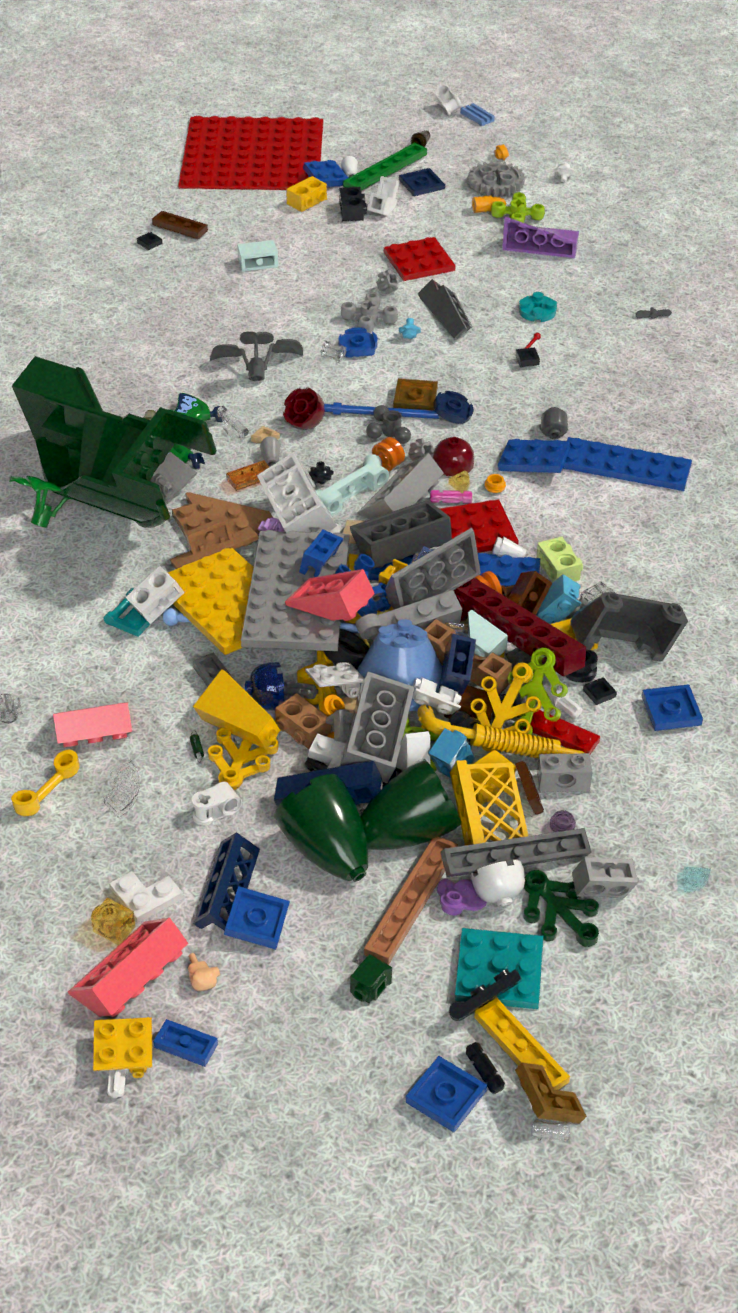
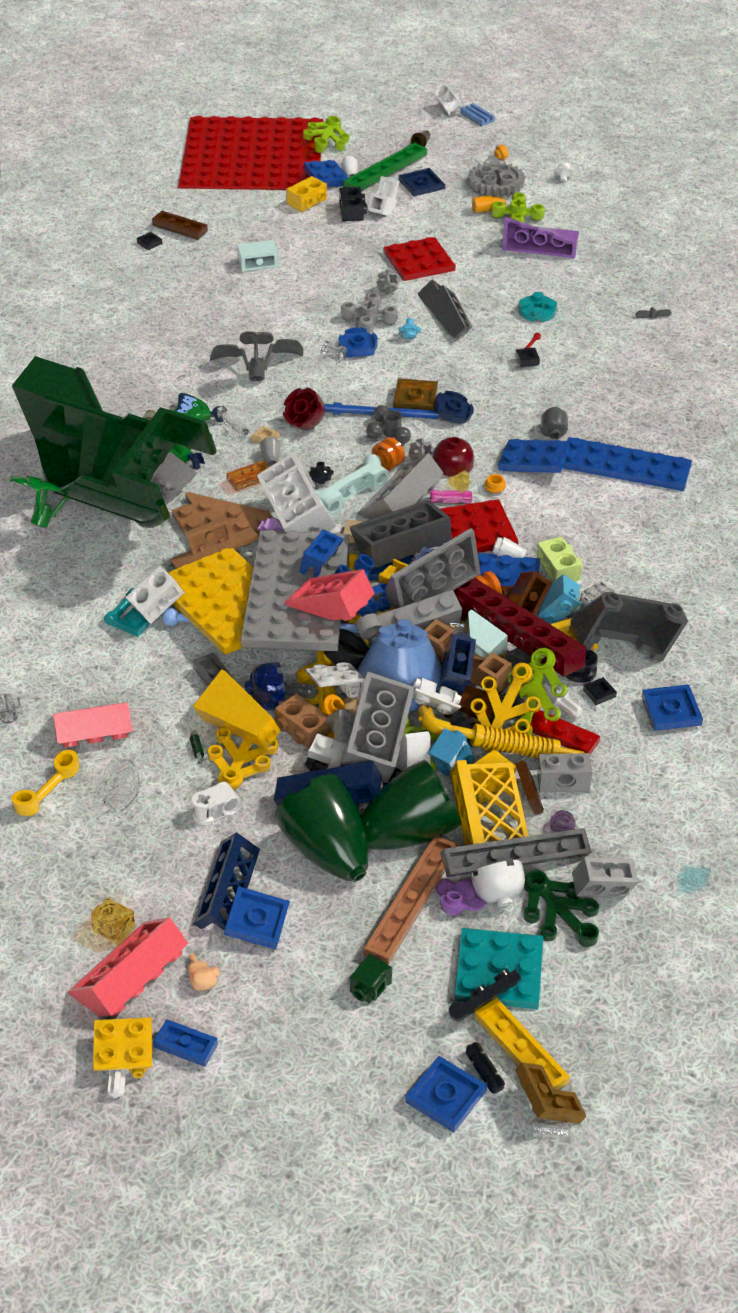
(143, 900): white plate -> none
(331, 124): none -> lime plant

